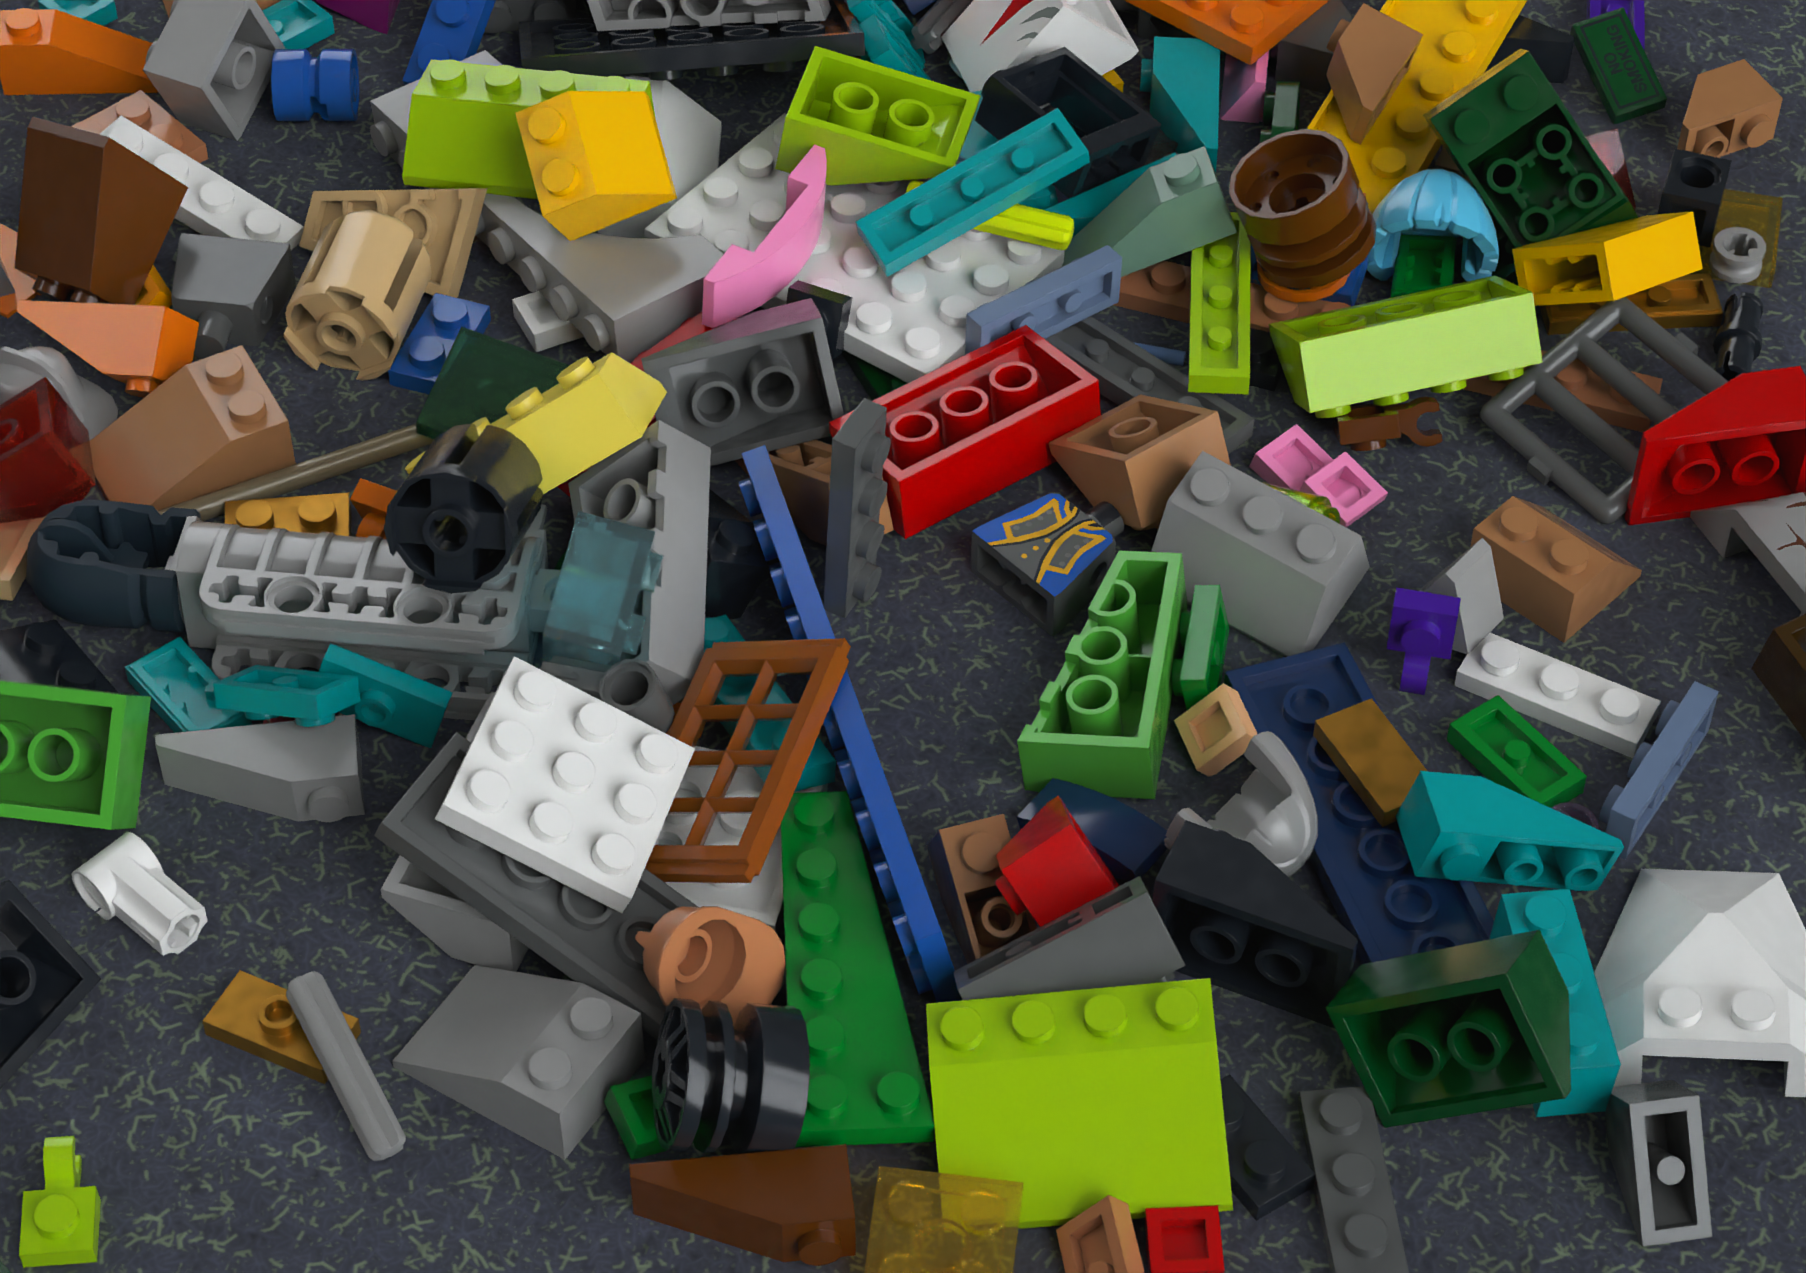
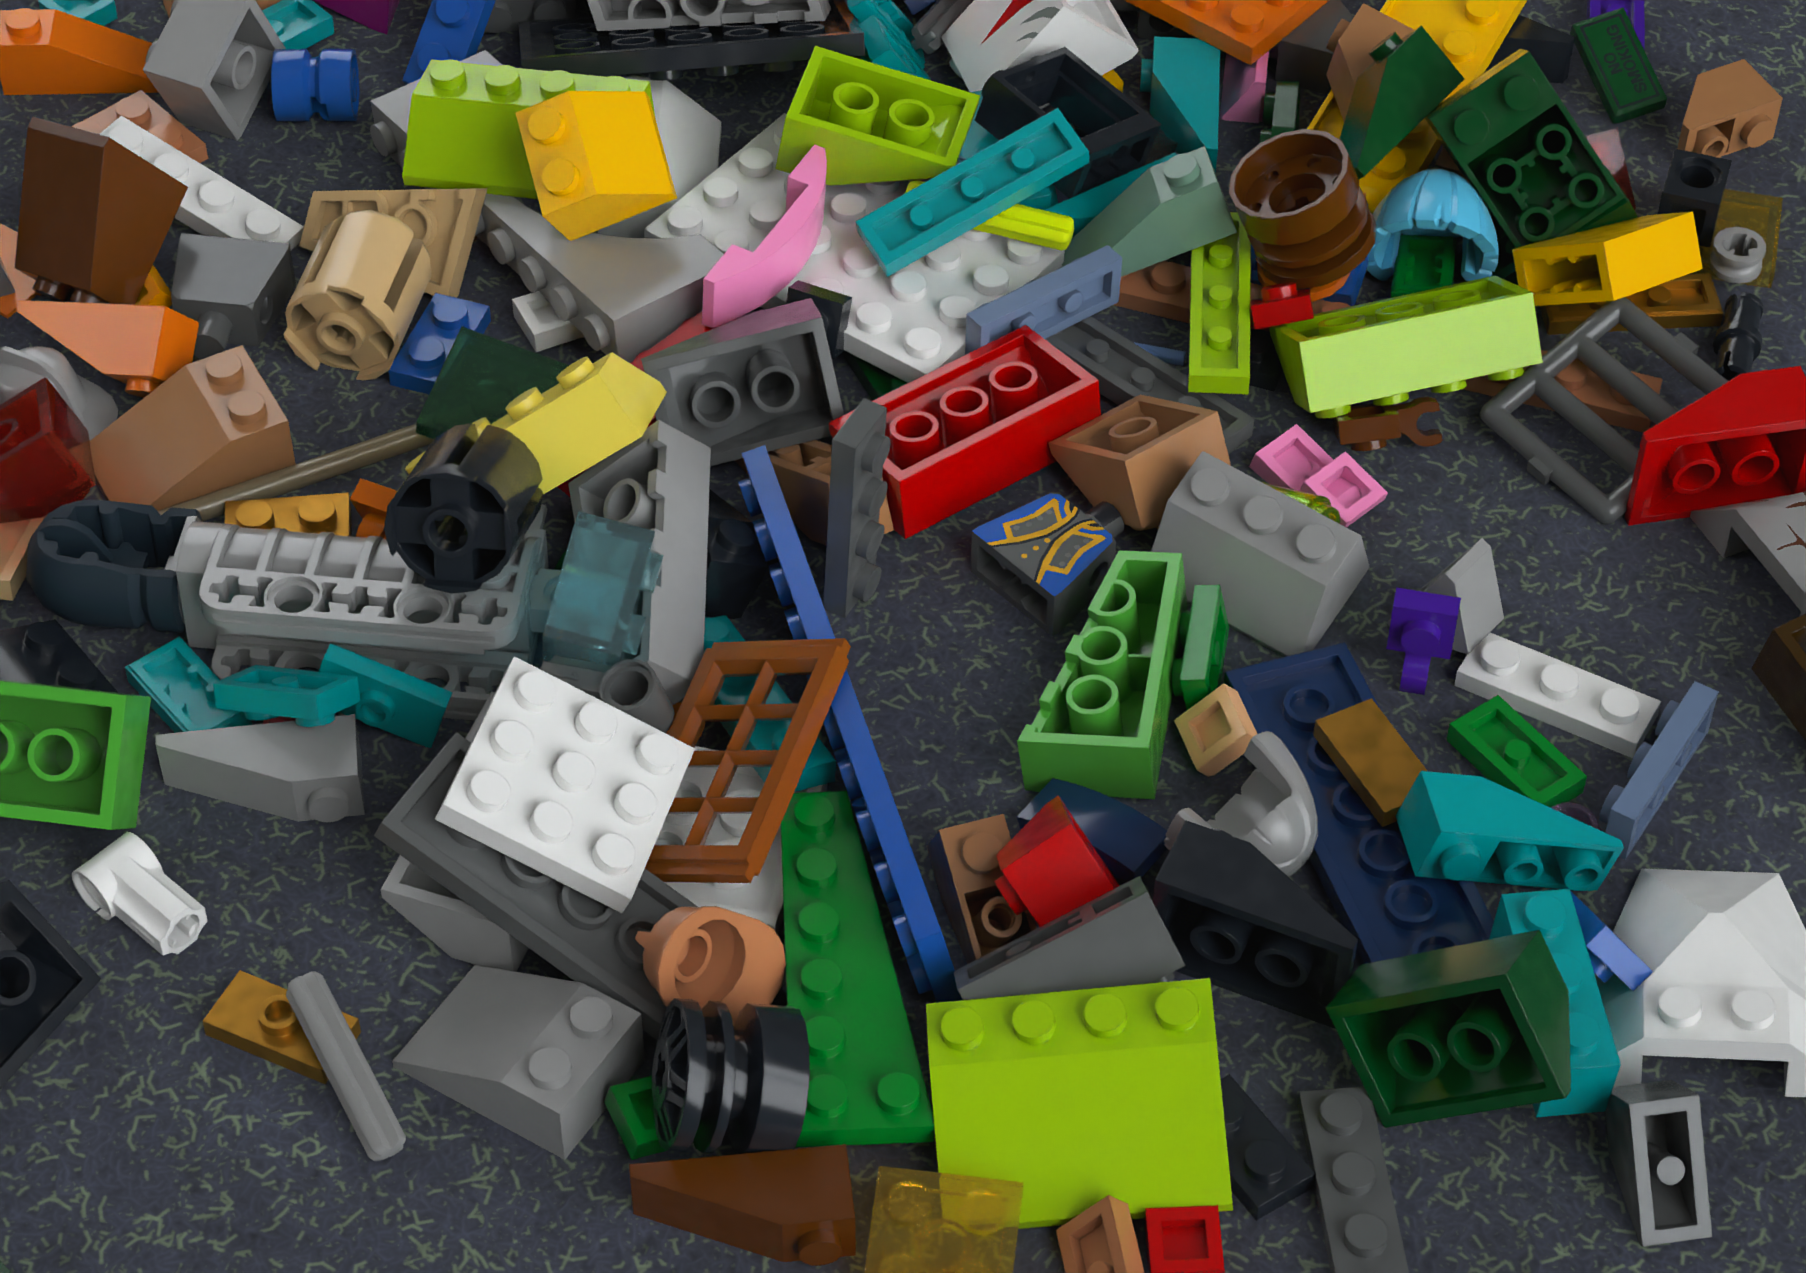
(64, 1218): lime plate -> none
(1281, 305): none -> red plate
(1395, 96): none -> dark green slope
(1551, 567): medium nougat slope -> none
(1607, 951): none -> plate

